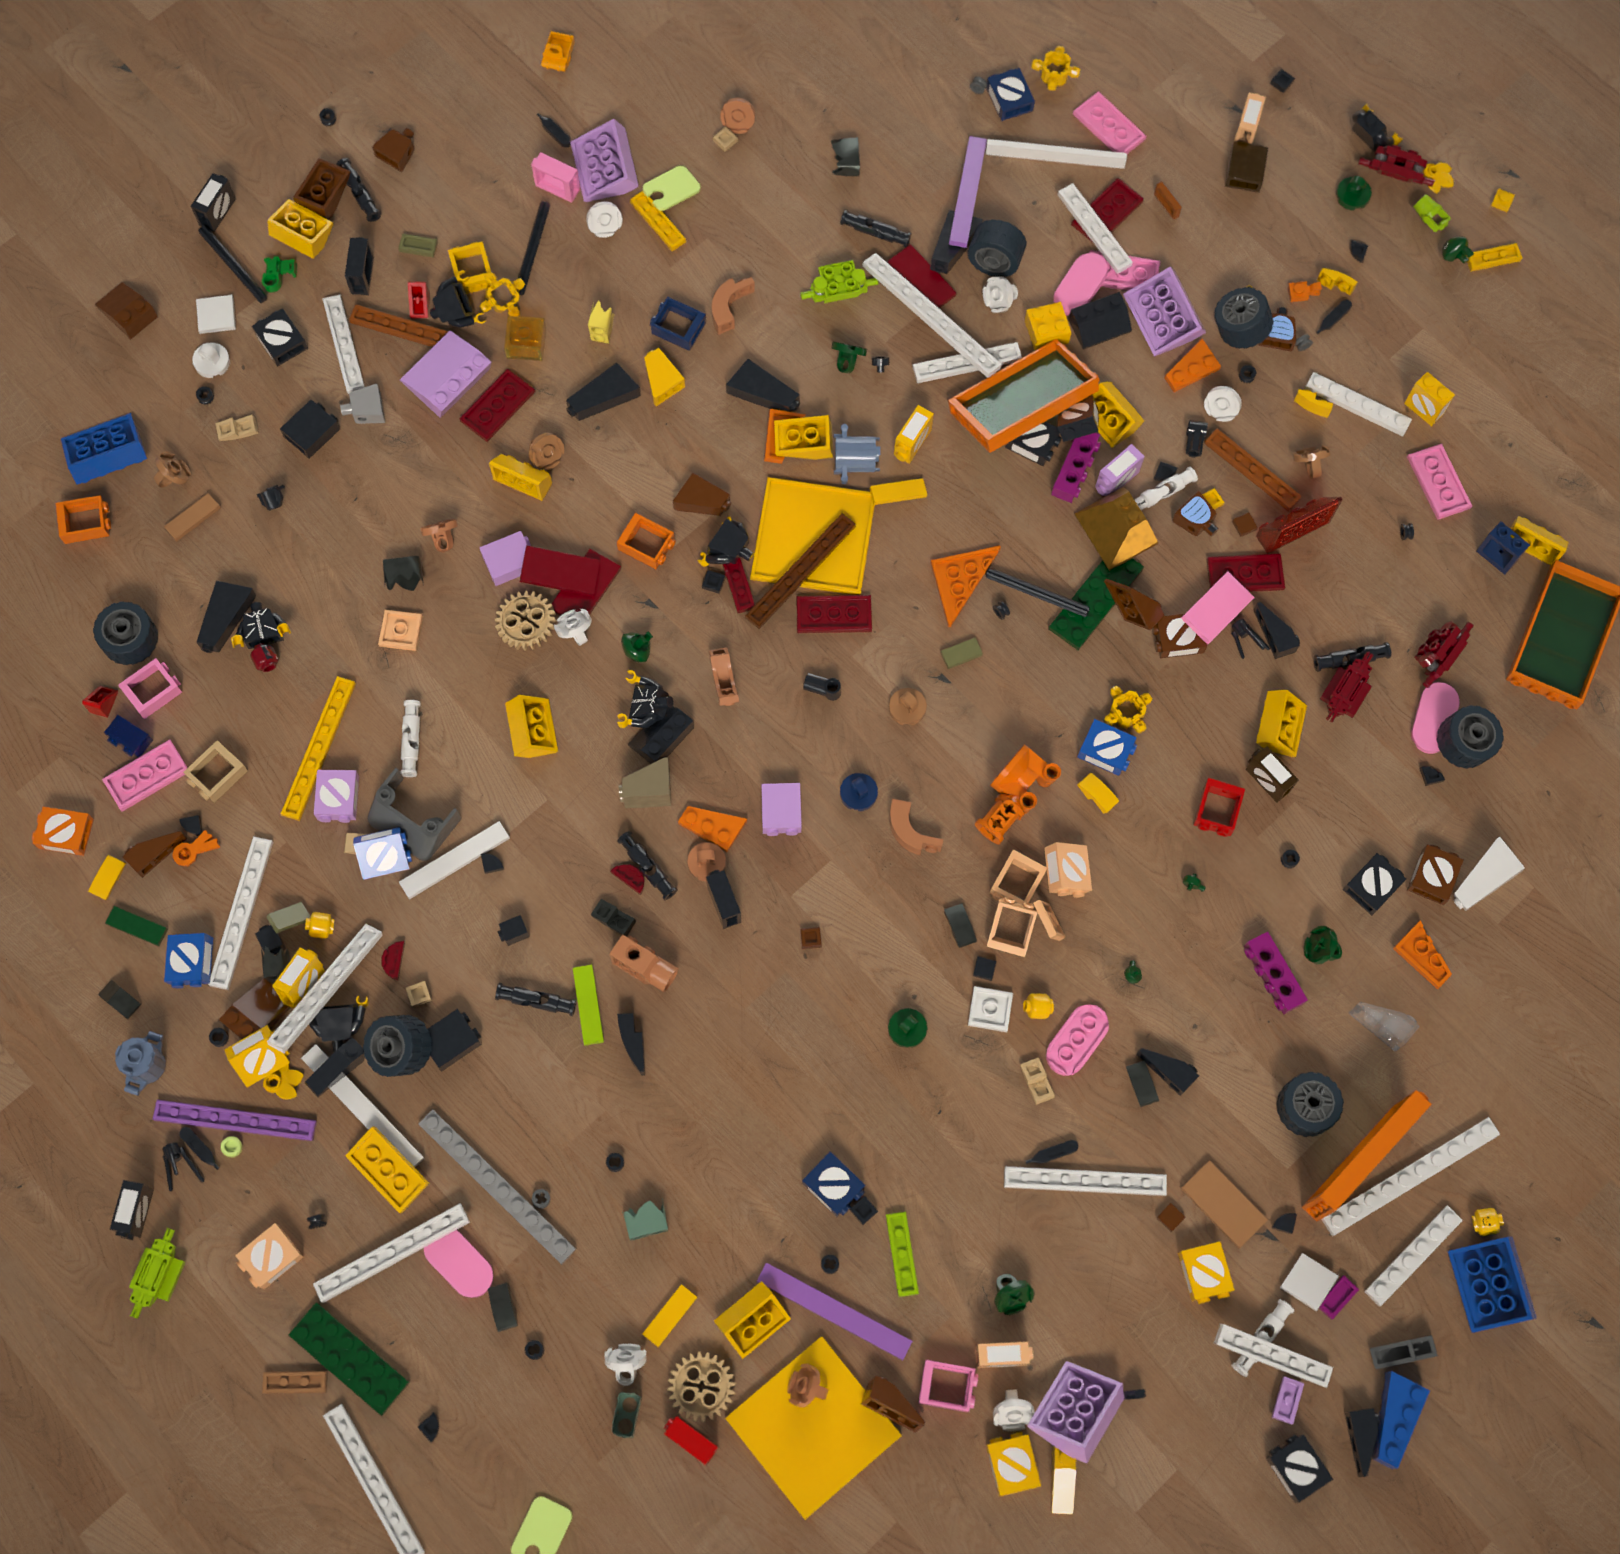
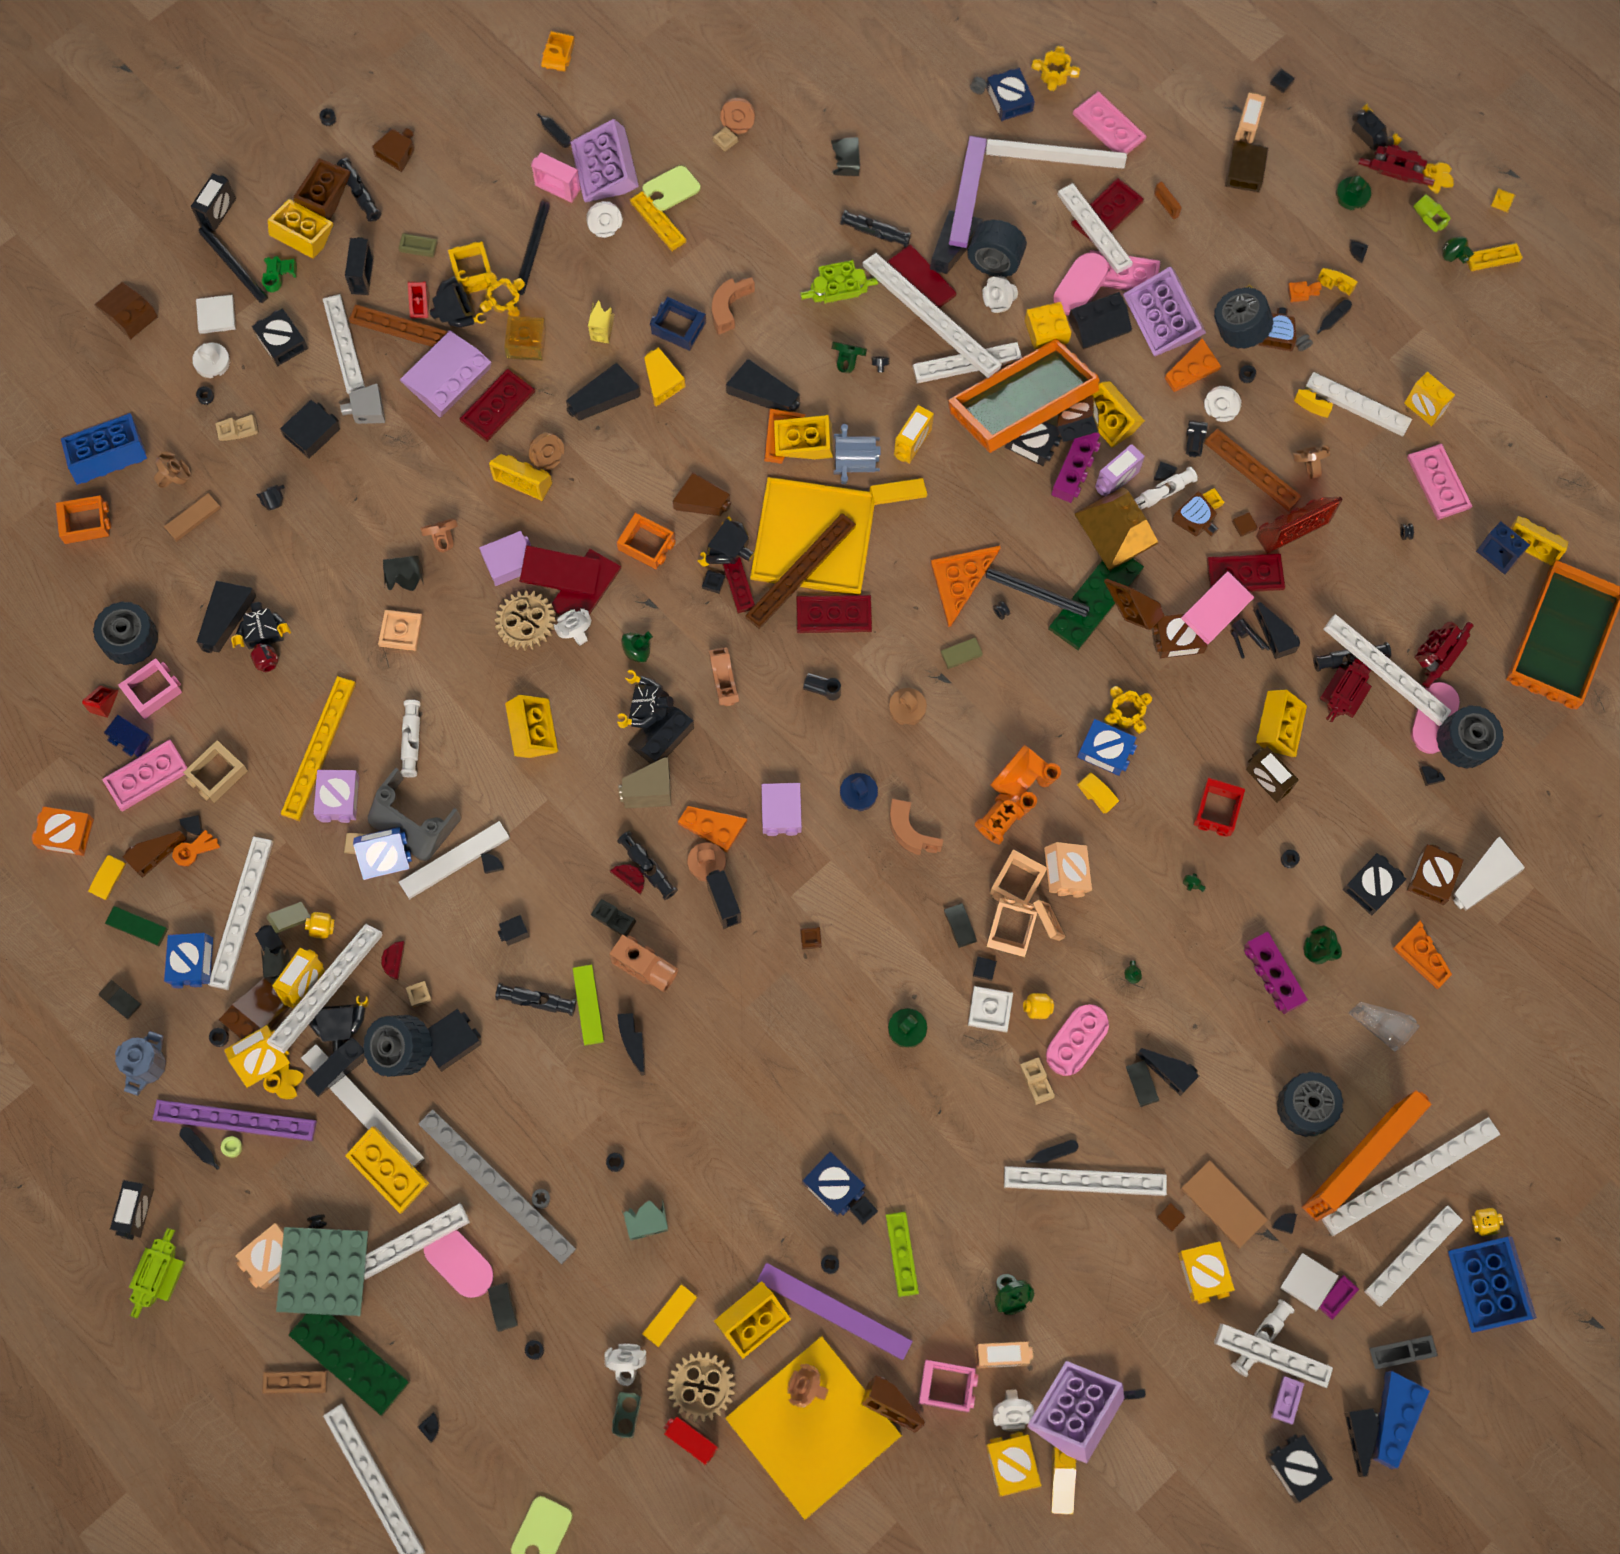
(171, 1156): black plant -> none
(322, 1271): none -> sand green plate
(1387, 670): none -> white tile

